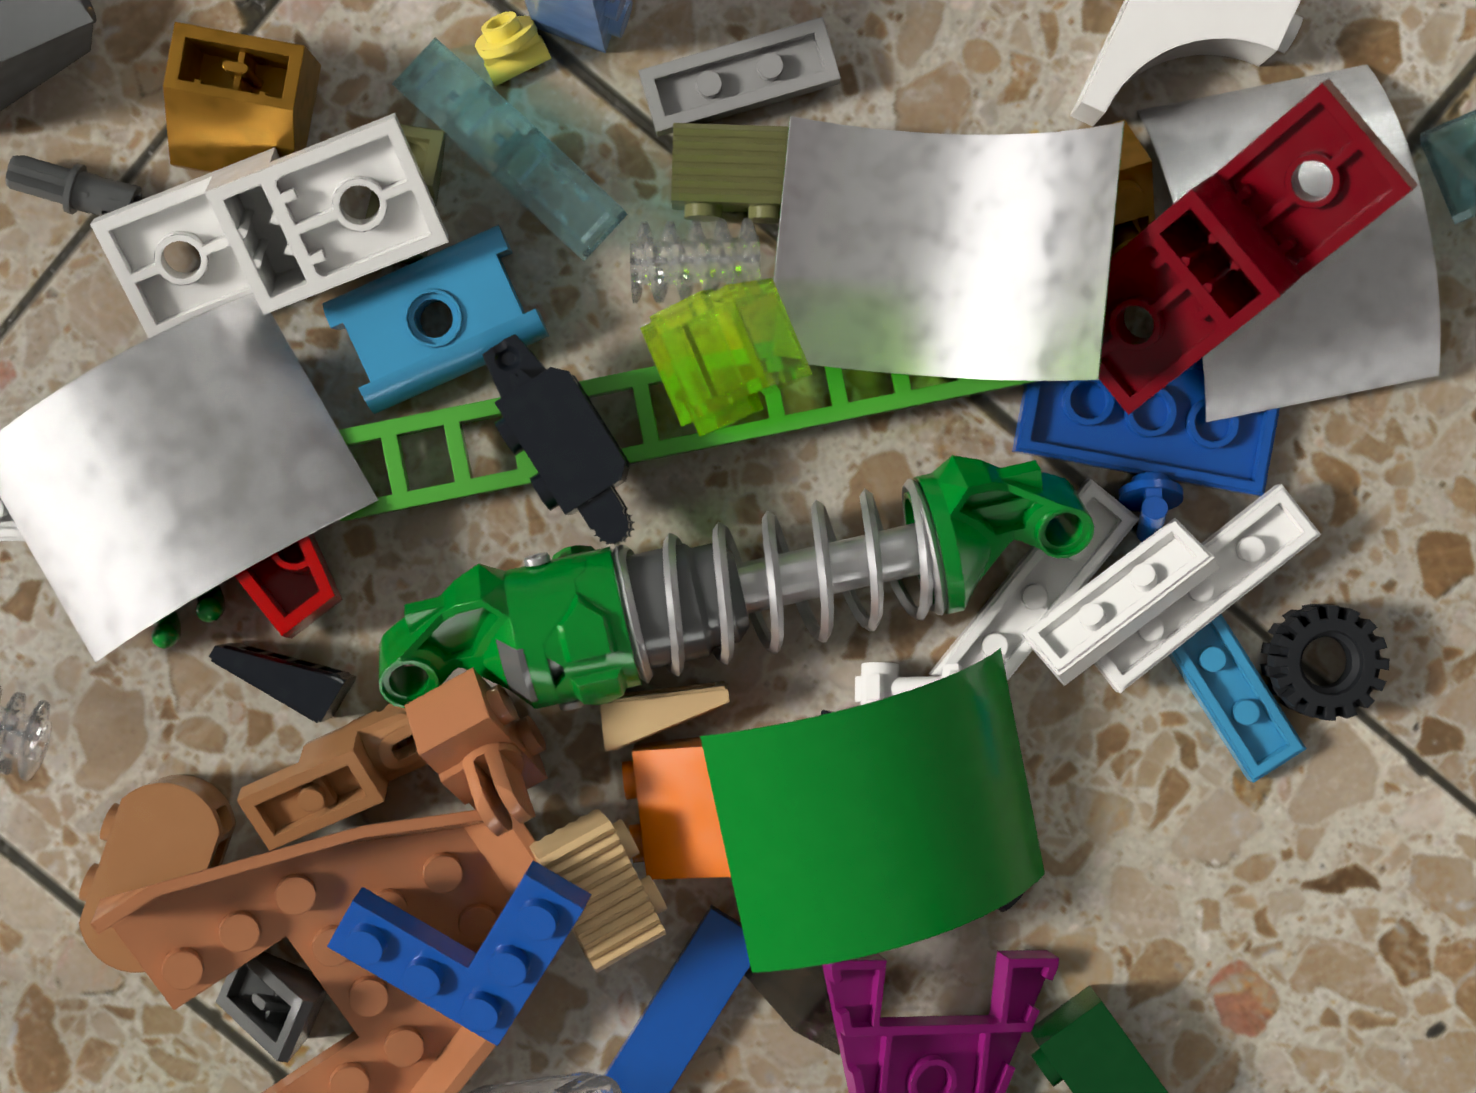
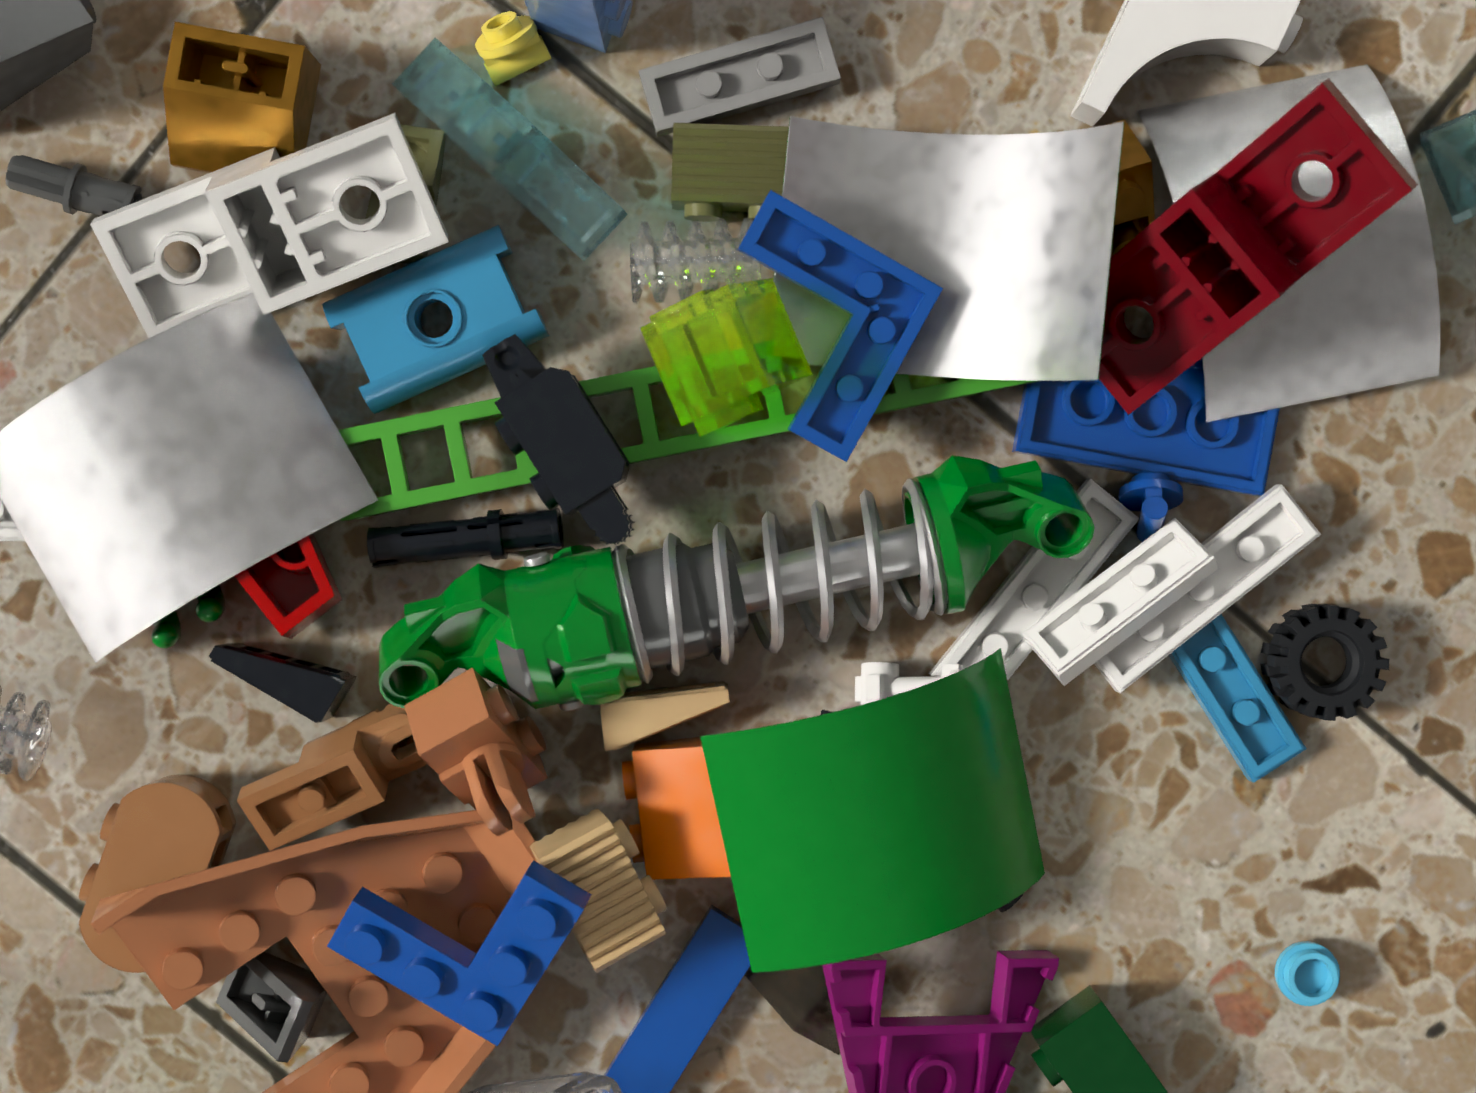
(480, 536): none -> black pin
(884, 308): none -> blue plate
(1307, 973): none -> medium azure plate

